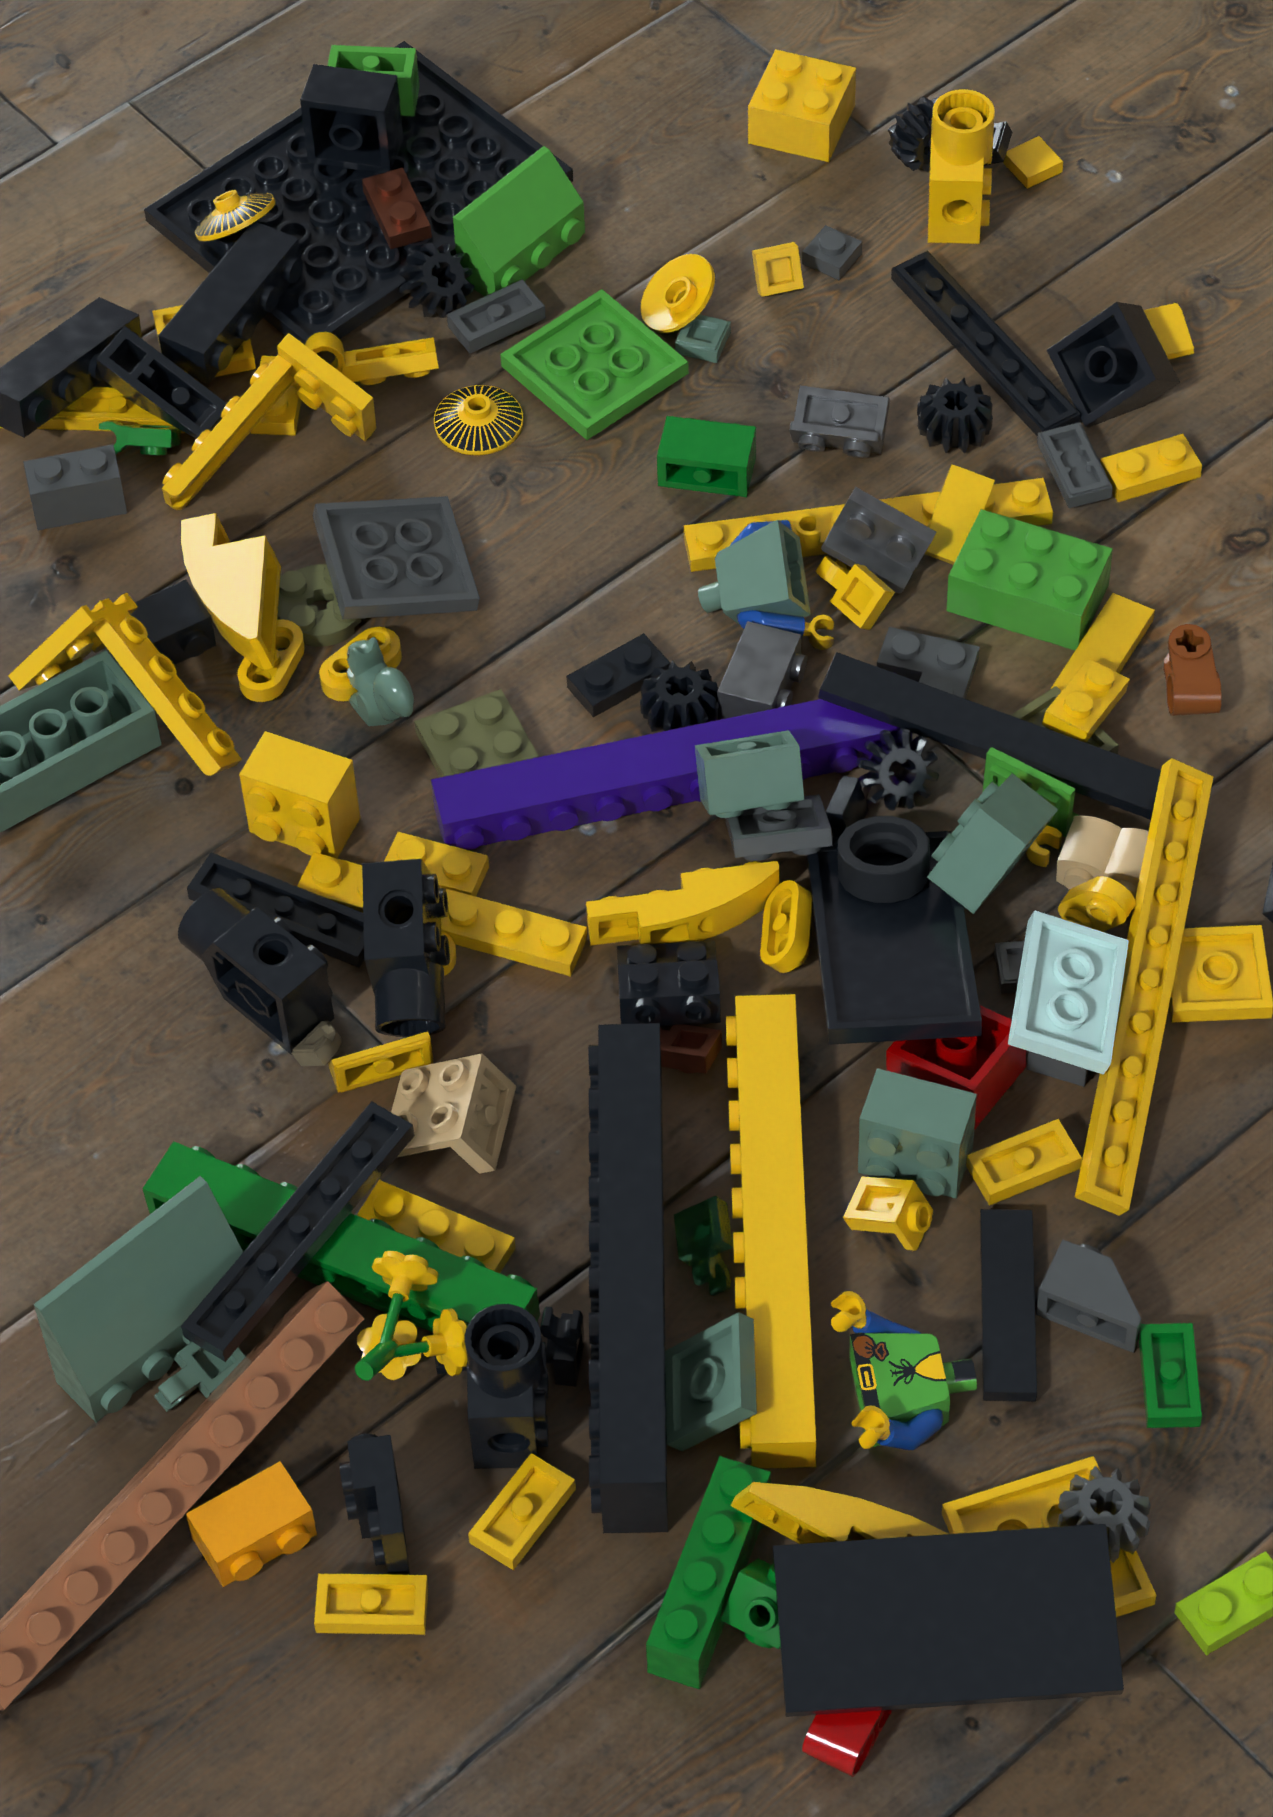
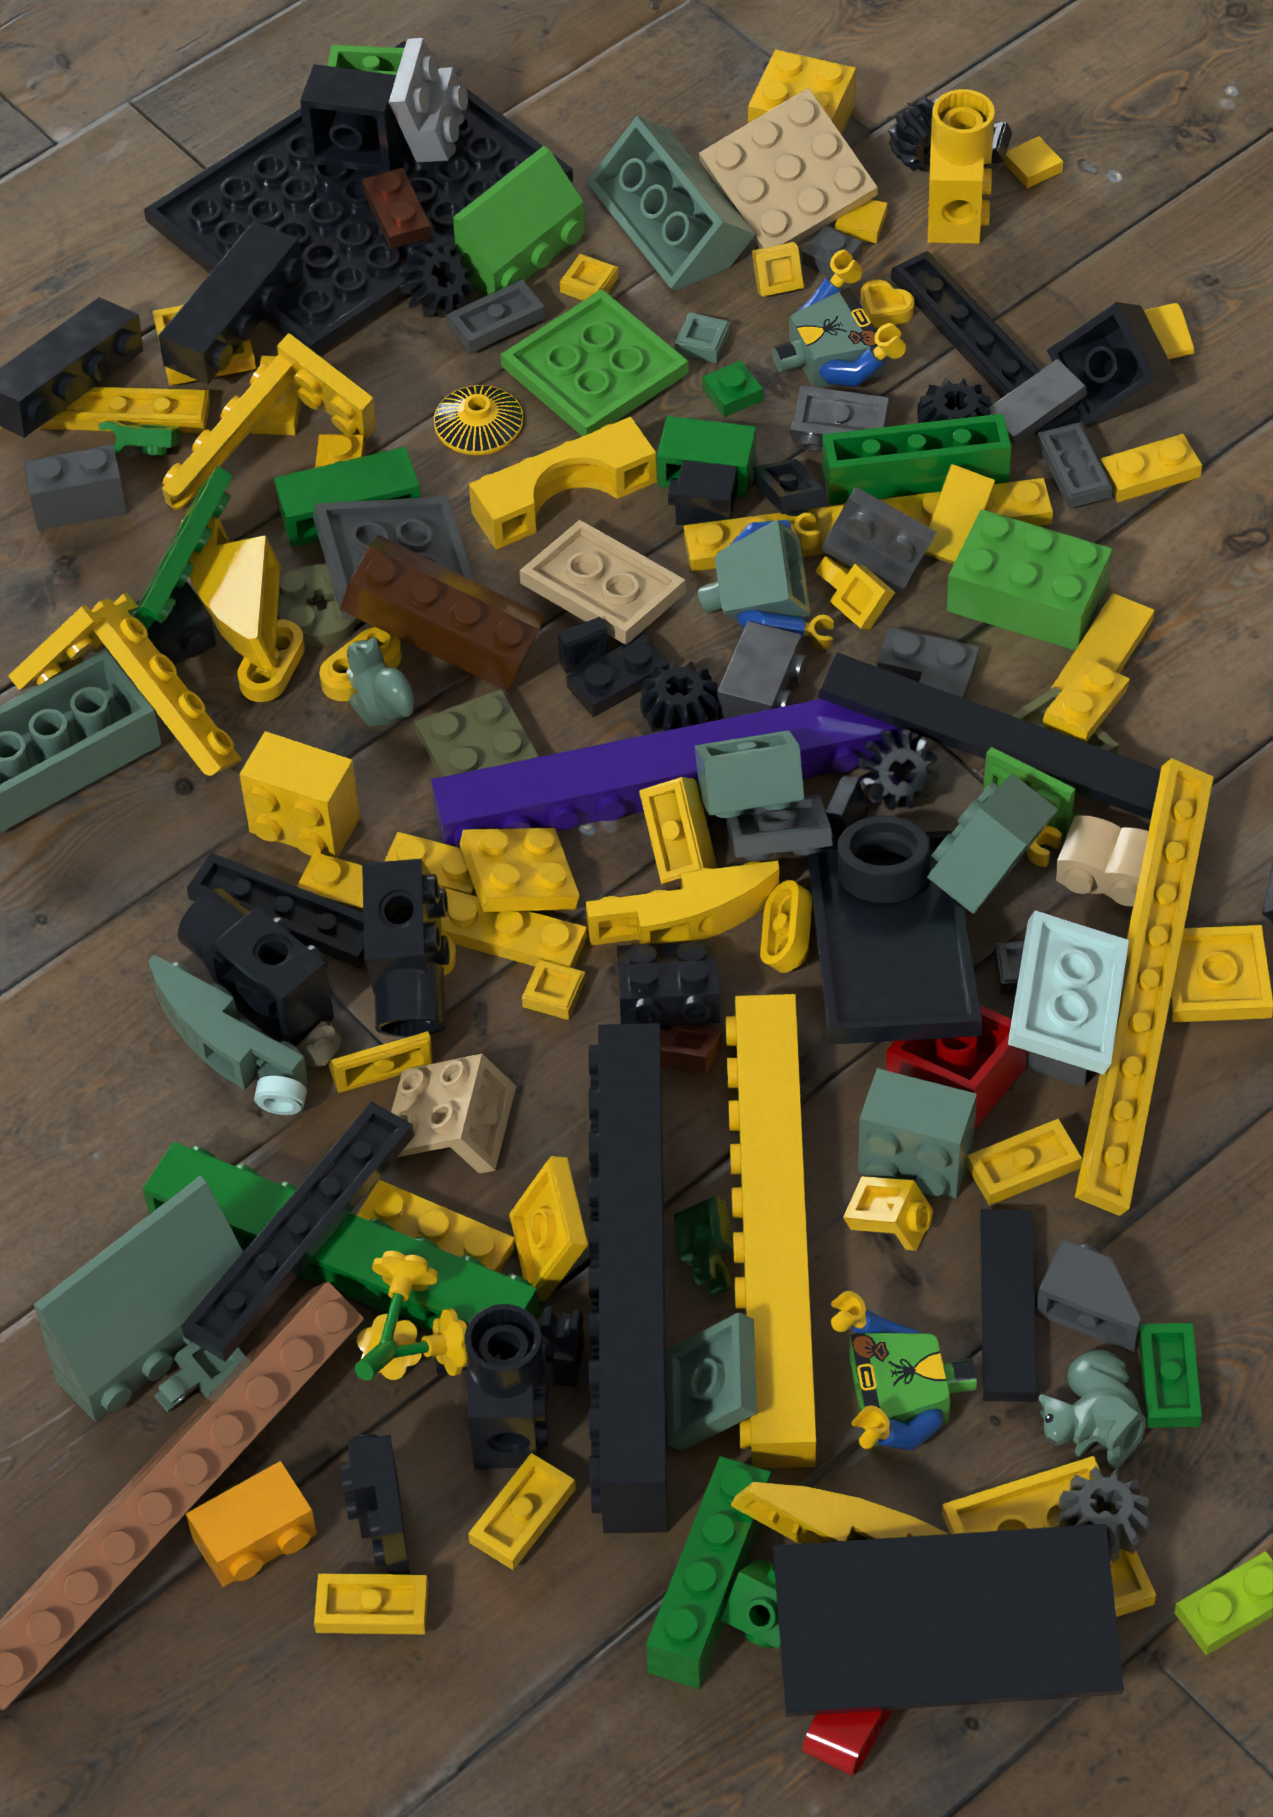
(158, 384): black slope -> none
(190, 537): none -> green plate
(210, 1026): none -> sand green slope
(233, 214): dish -> none
(280, 1095): none -> light aqua tile
(338, 447): none -> yellow plate
(359, 479): none -> green brick
(376, 363): yellow plate -> none
(427, 103): none -> light grey plate
(441, 612): none -> reddish brown slope
(519, 869): none -> yellow plate
(548, 1227): none -> yellow tile
(553, 989): none -> yellow tile
(582, 644): none -> black tile
(588, 277): none -> yellow tile
(603, 579): none -> tan plate
(609, 460): none -> yellow arch
(669, 205): none -> sand green slope
(677, 293): yellow dish -> none
(677, 828): none -> yellow slope
(703, 492): none -> black brick
(732, 388): none -> green plate
(788, 172): none -> tan plate
(789, 487): none -> black plate
(834, 335): none -> torso
(864, 221): none -> yellow tile
(886, 304): none -> yellow tile
(913, 456): none -> green brick
(1039, 400): none -> flat silver tile
(1097, 904): yellow plate -> none
(1103, 1413): none -> sand green animal
(1191, 673): dark orange piece -> none

